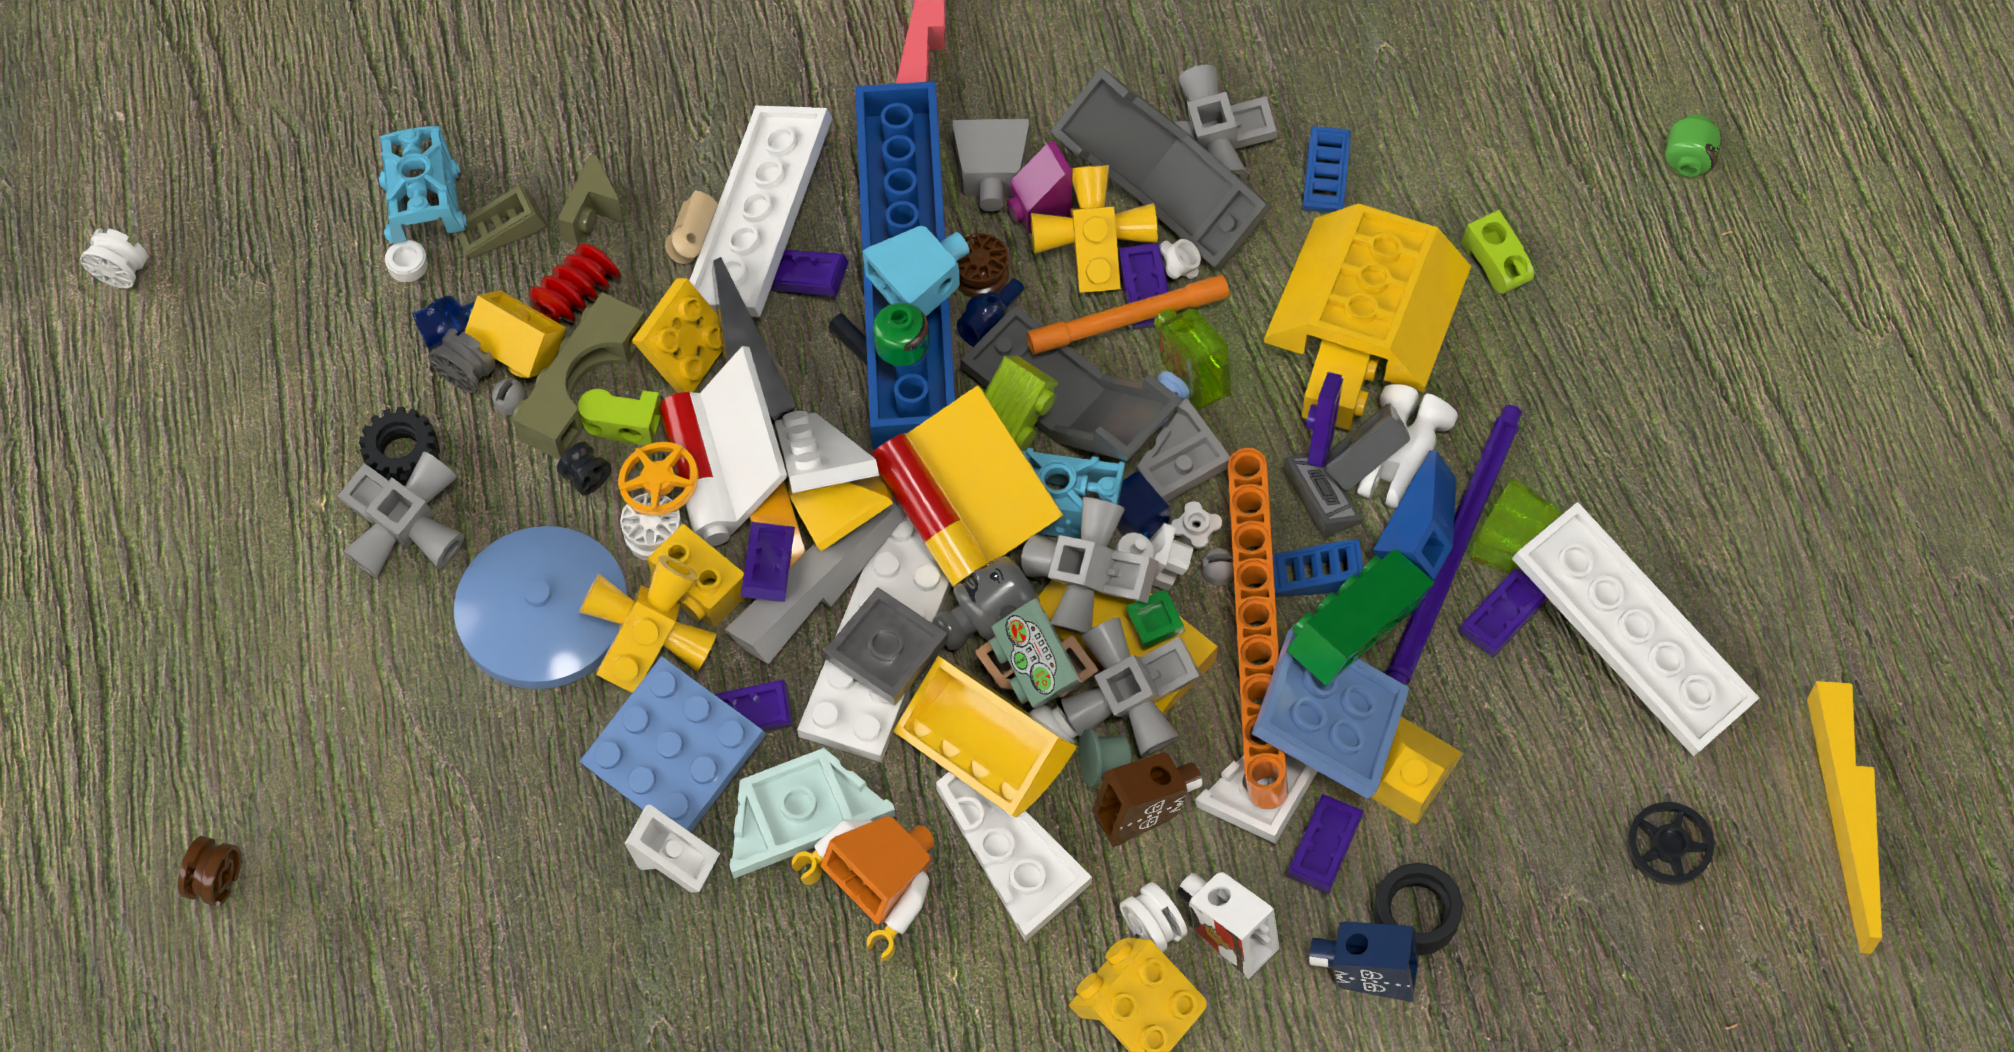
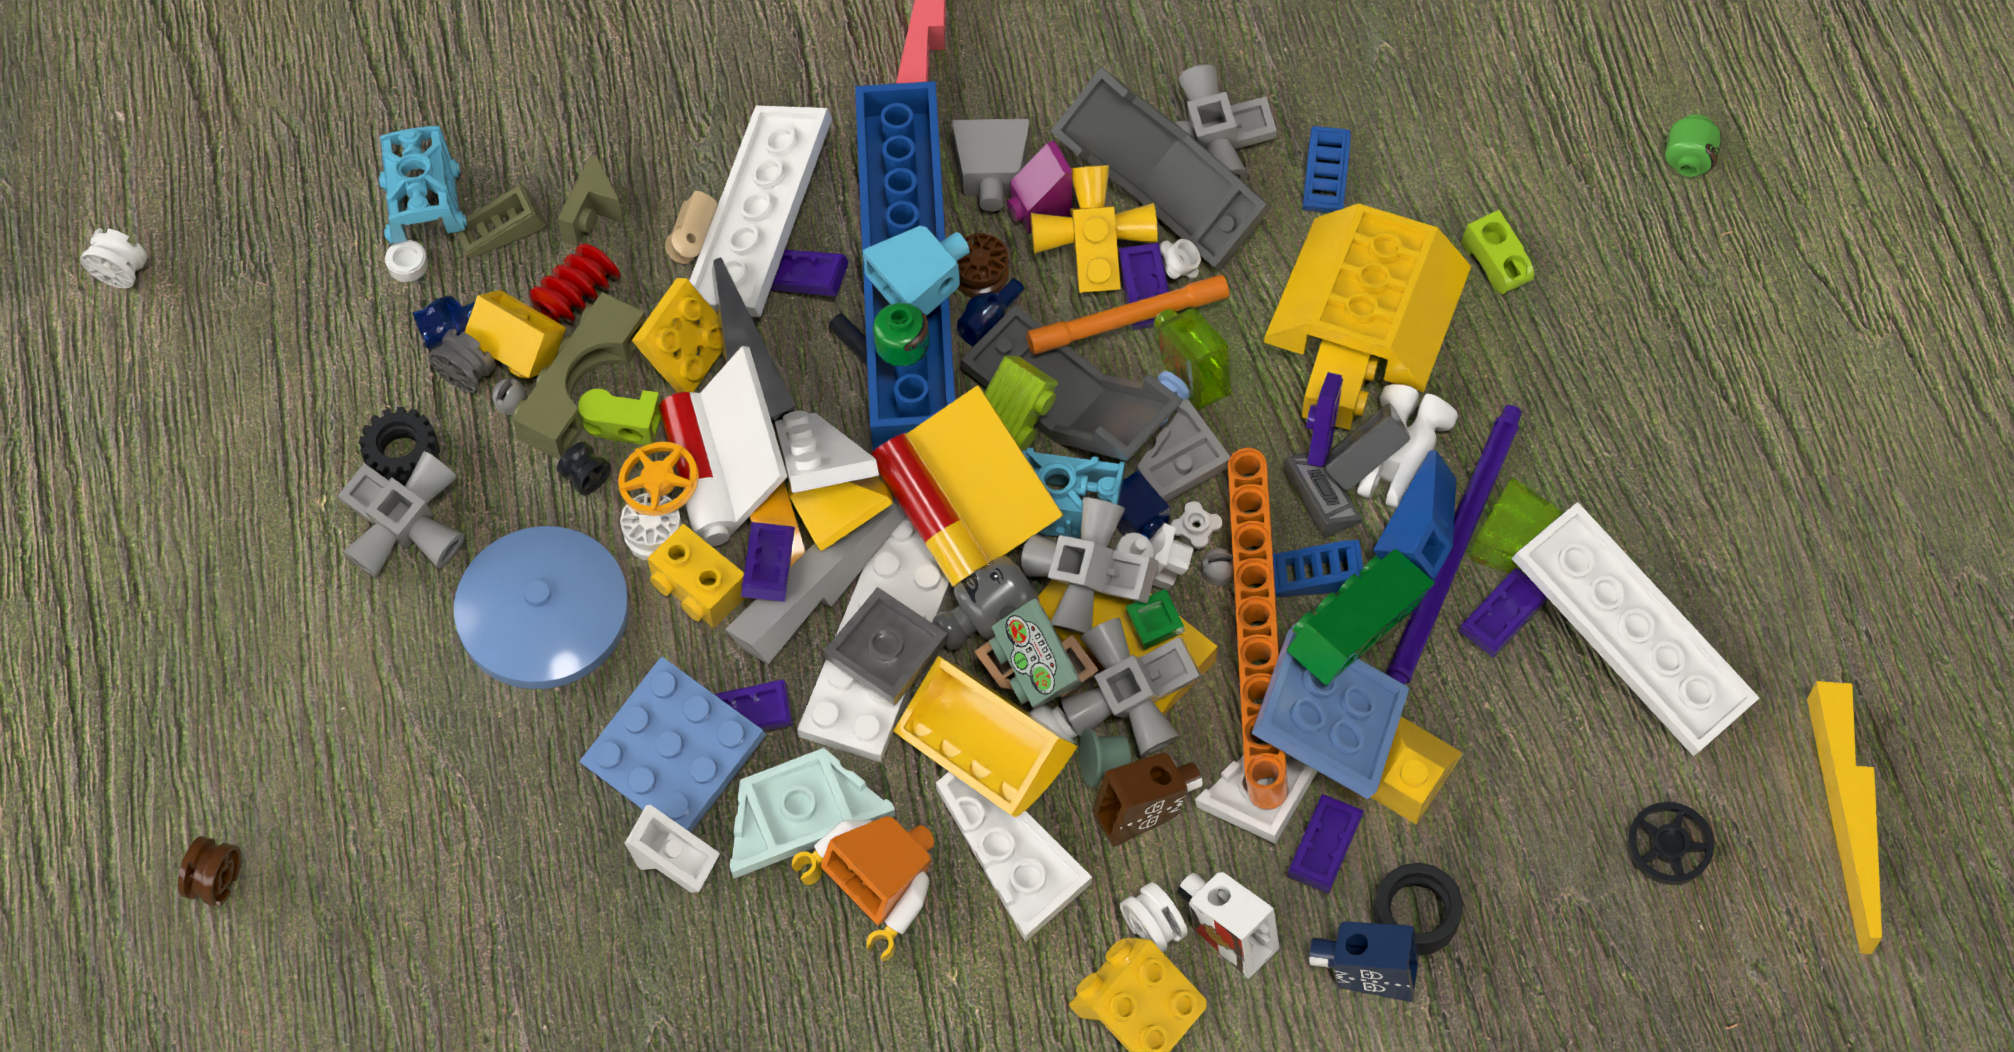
(647, 624): yellow brick -> none

